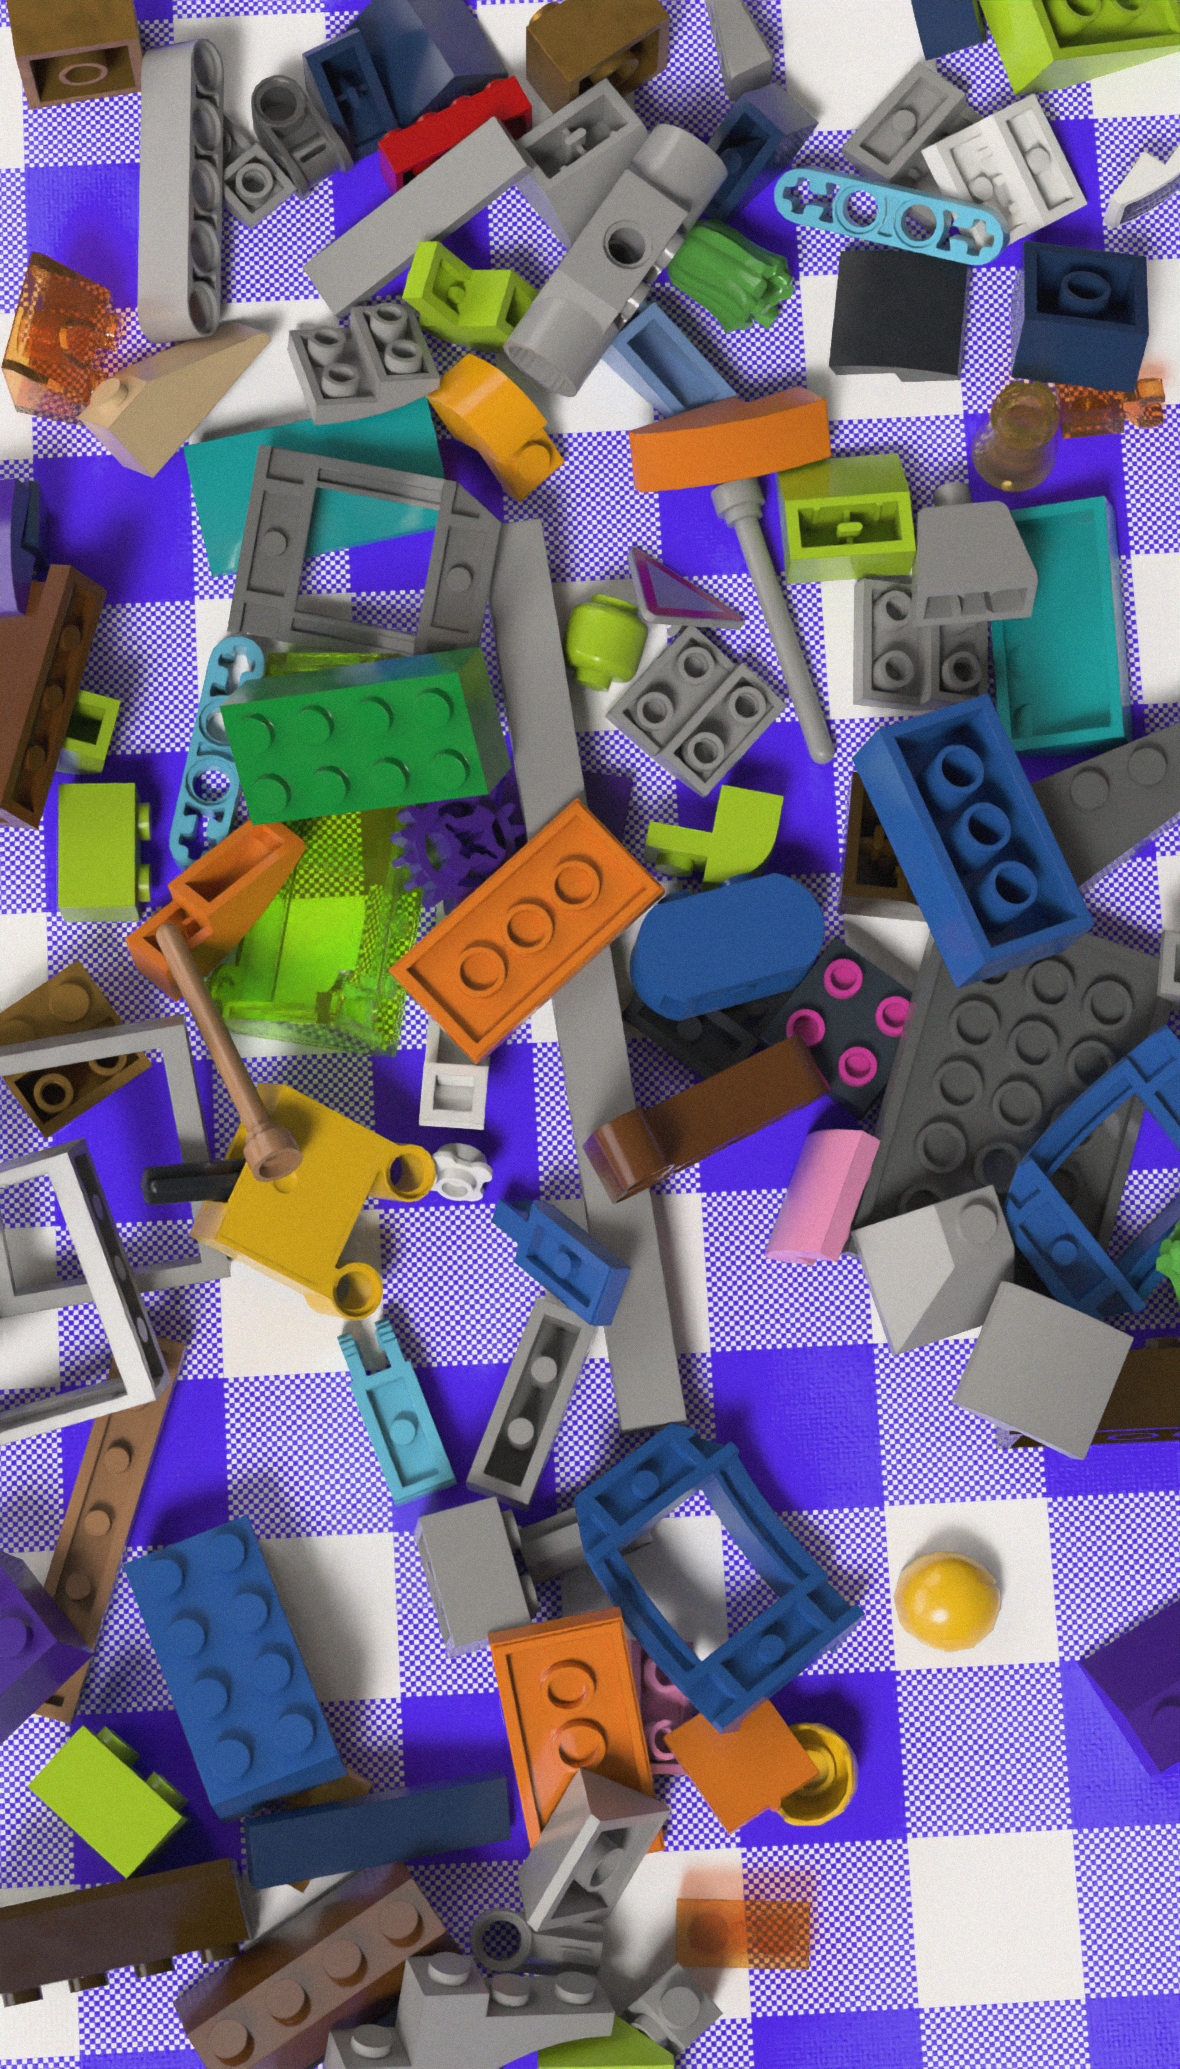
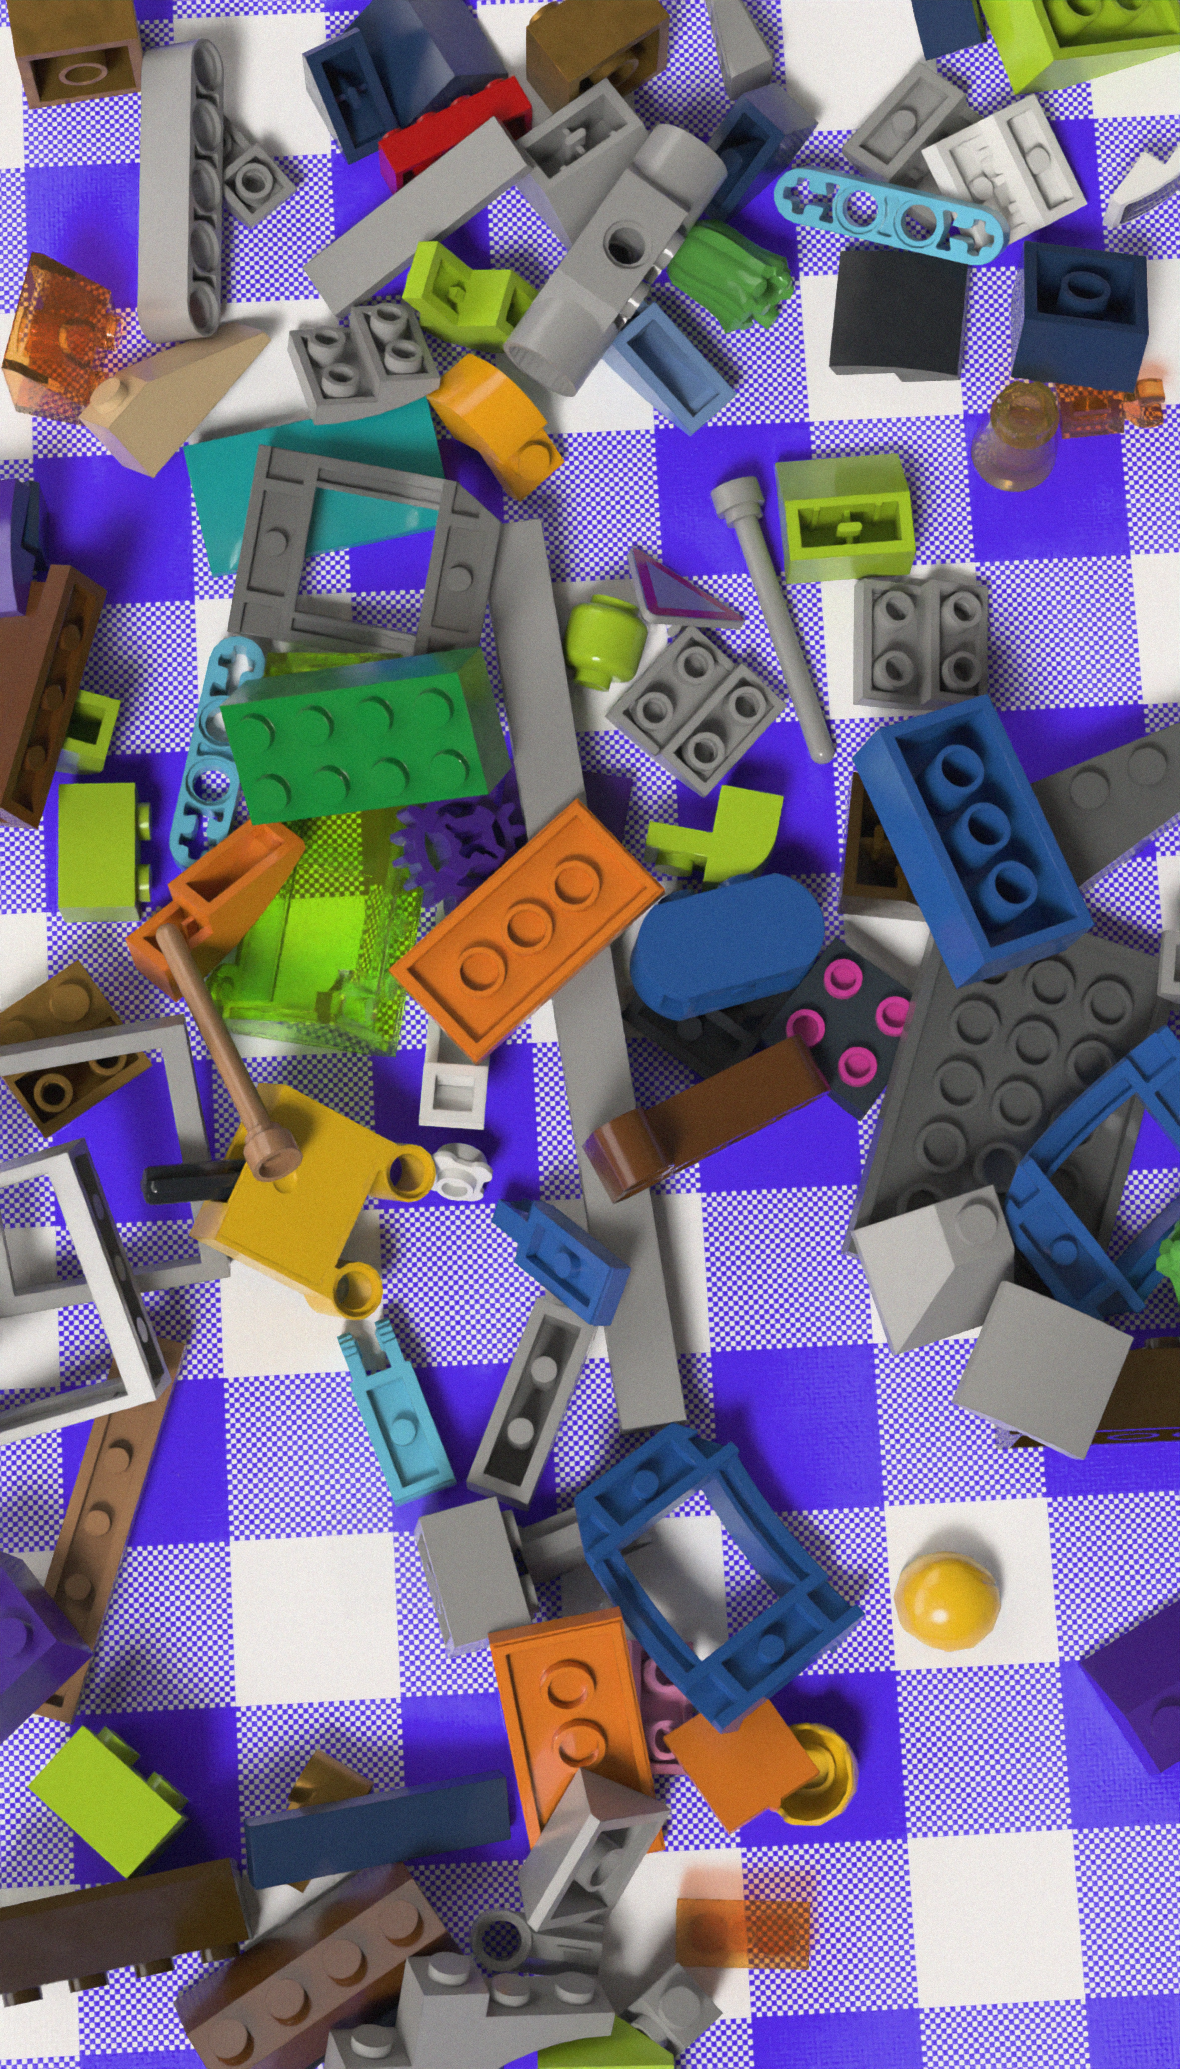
(234, 1670): blue brick -> none
(304, 143): flat silver piece -> none
(731, 441): orange slope -> none
(822, 1196): bright pink slope -> none
(969, 562): light grey torso -> none
(1066, 665): teal slope -> none

